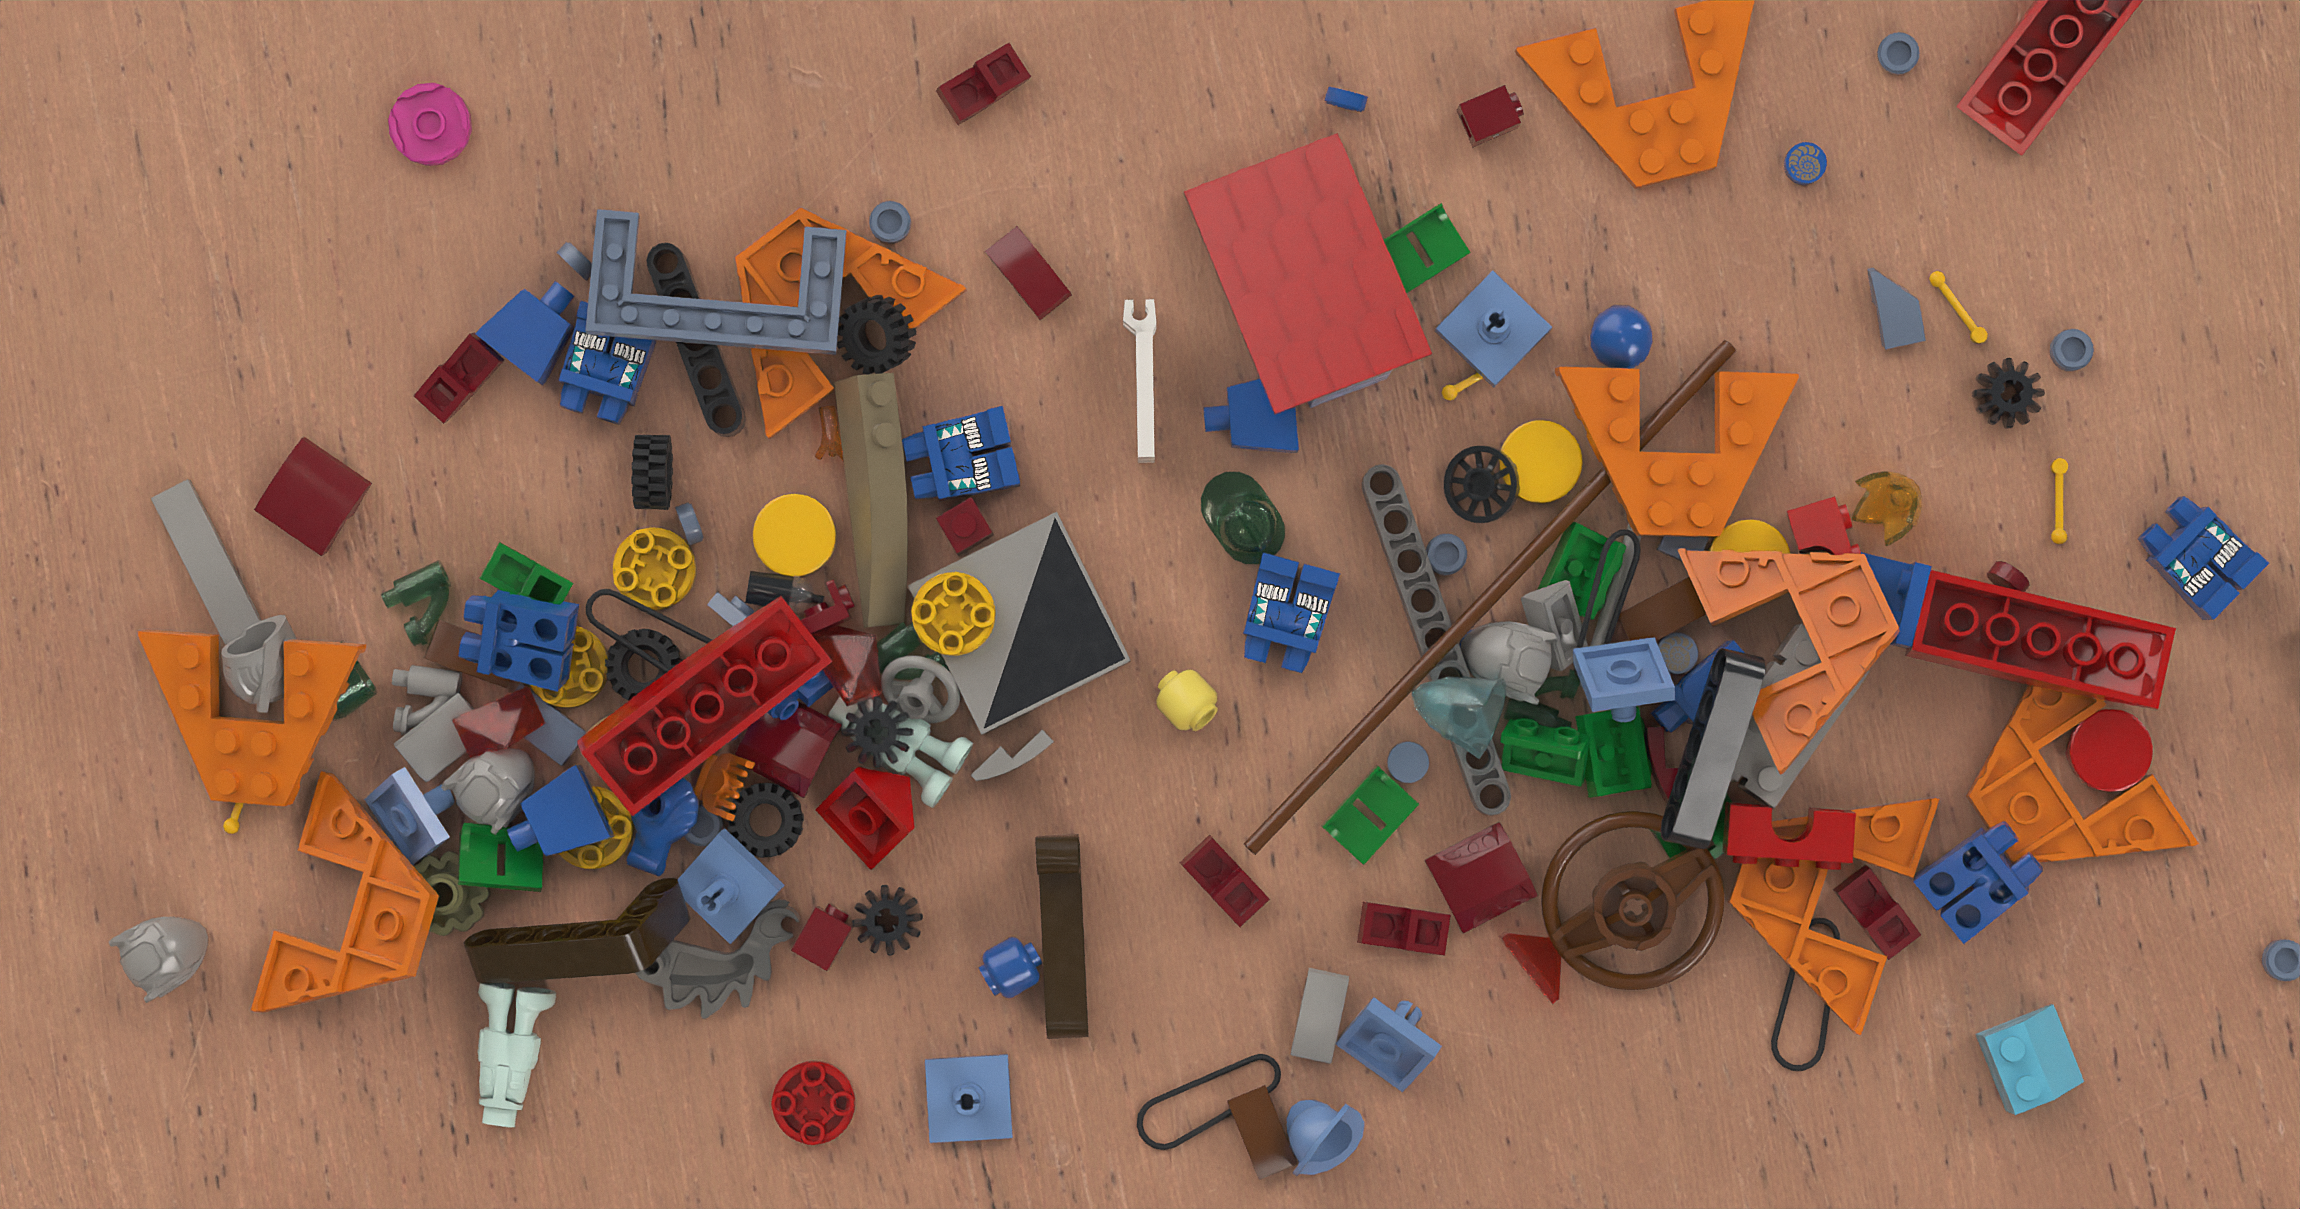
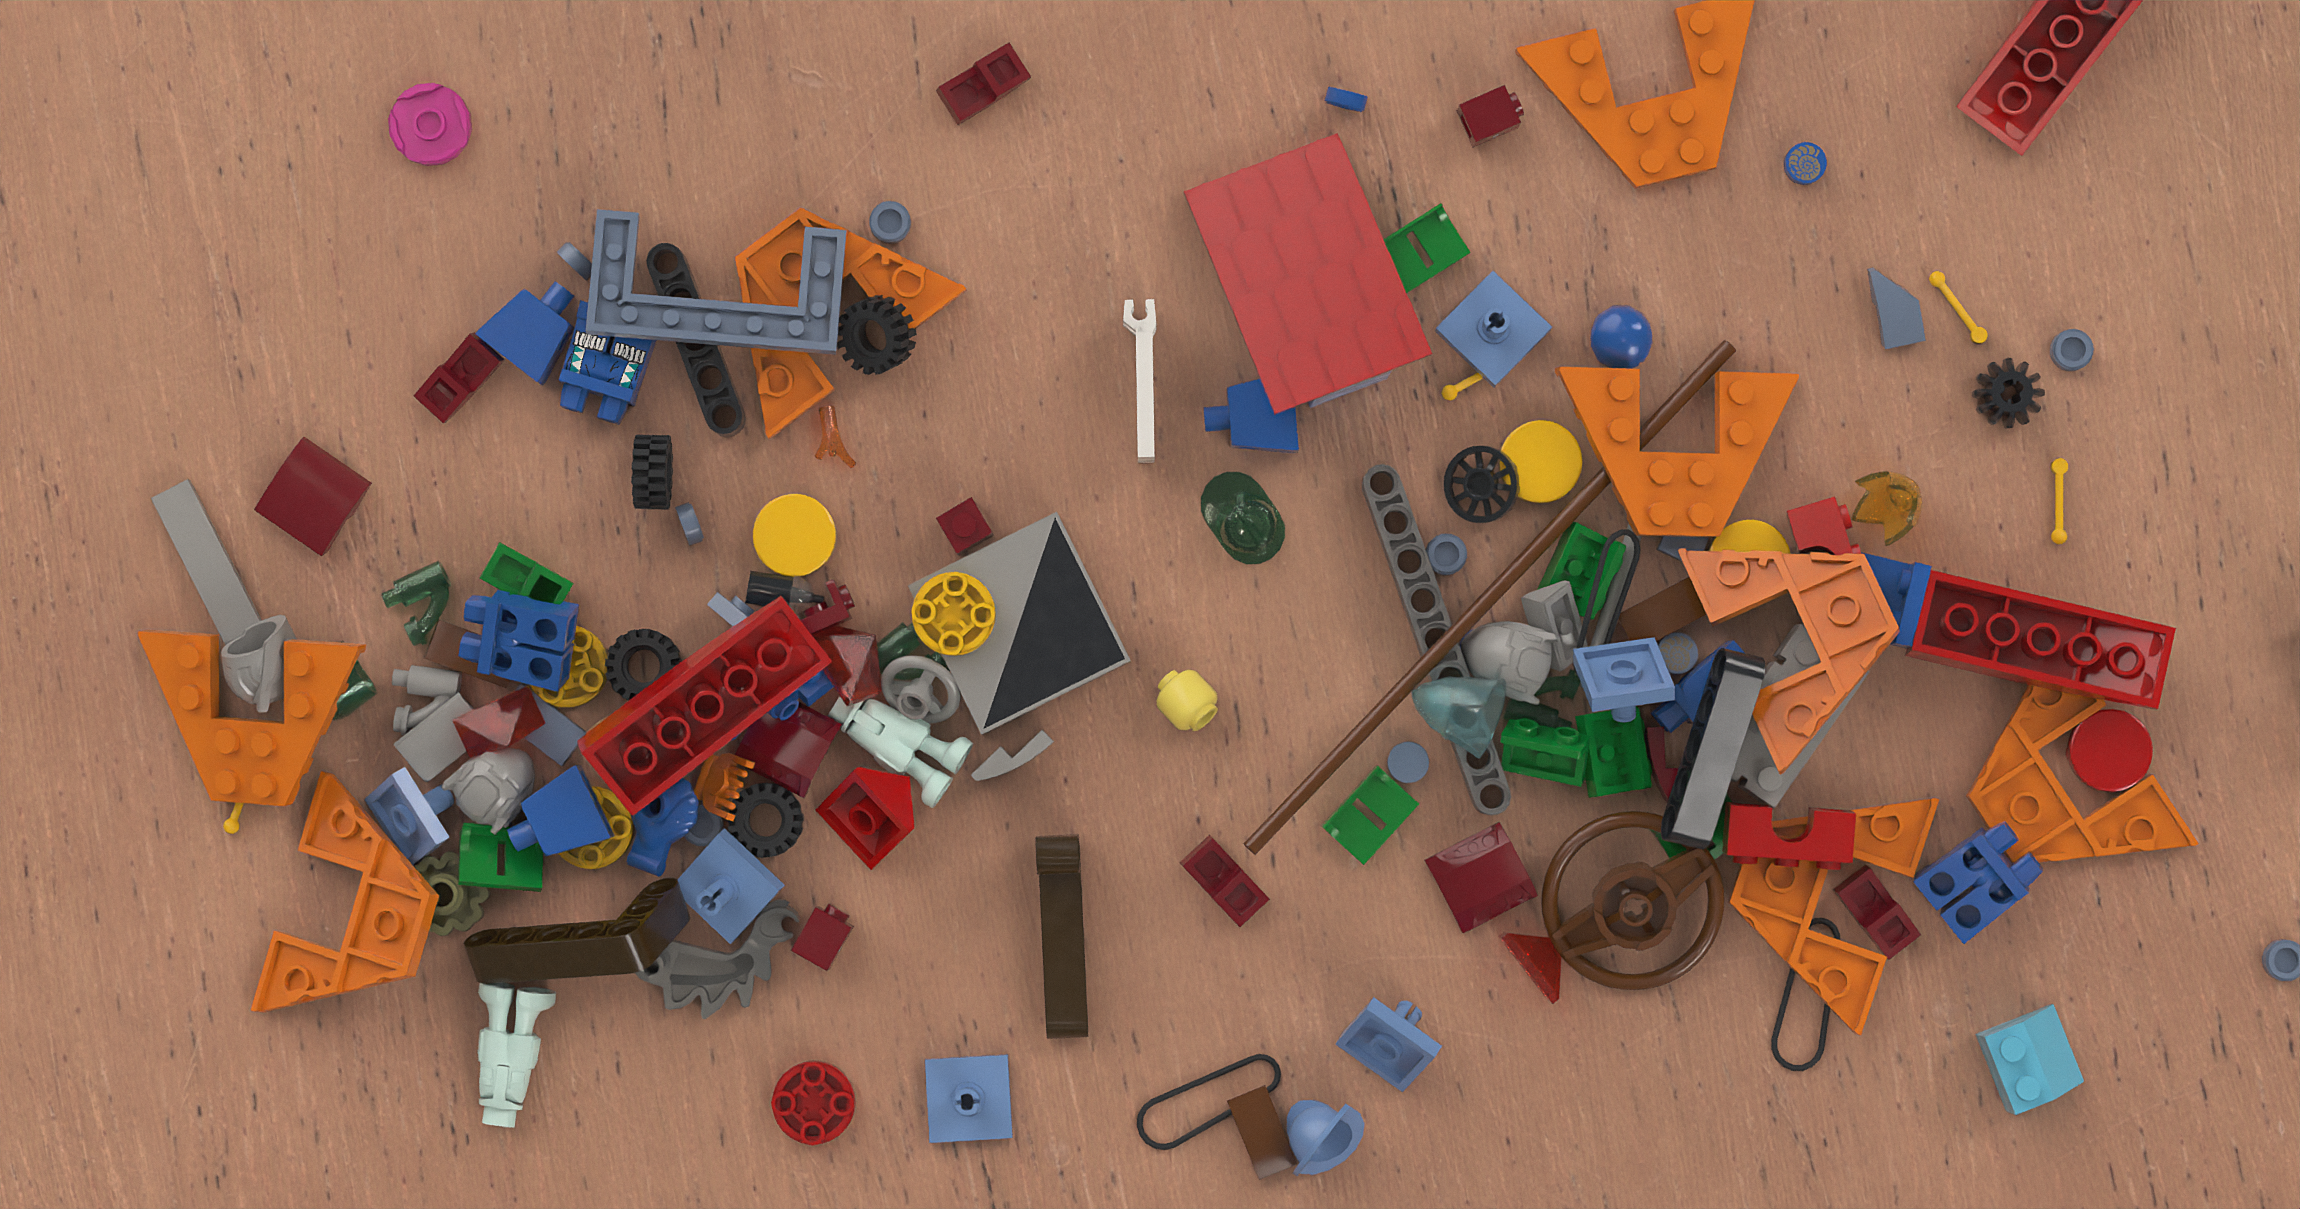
(161, 953): light grey helmet -> none
(624, 642): black piece -> none
(654, 568): yellow tile -> none
(868, 743): black gear -> none
(875, 493): dark tan slope -> none
(896, 909): black gear -> none
(951, 452): blue hips -> none
(1010, 967): blue head -> none
(1028, 273): dark red slope -> none
(1283, 622): blue hips -> none
(1319, 1015): light grey slope -> none
(1403, 928): dark red slope -> none
(1898, 53): sand blue tile -> none
(2007, 576): dark red tile -> none
(2201, 558): blue hips -> none

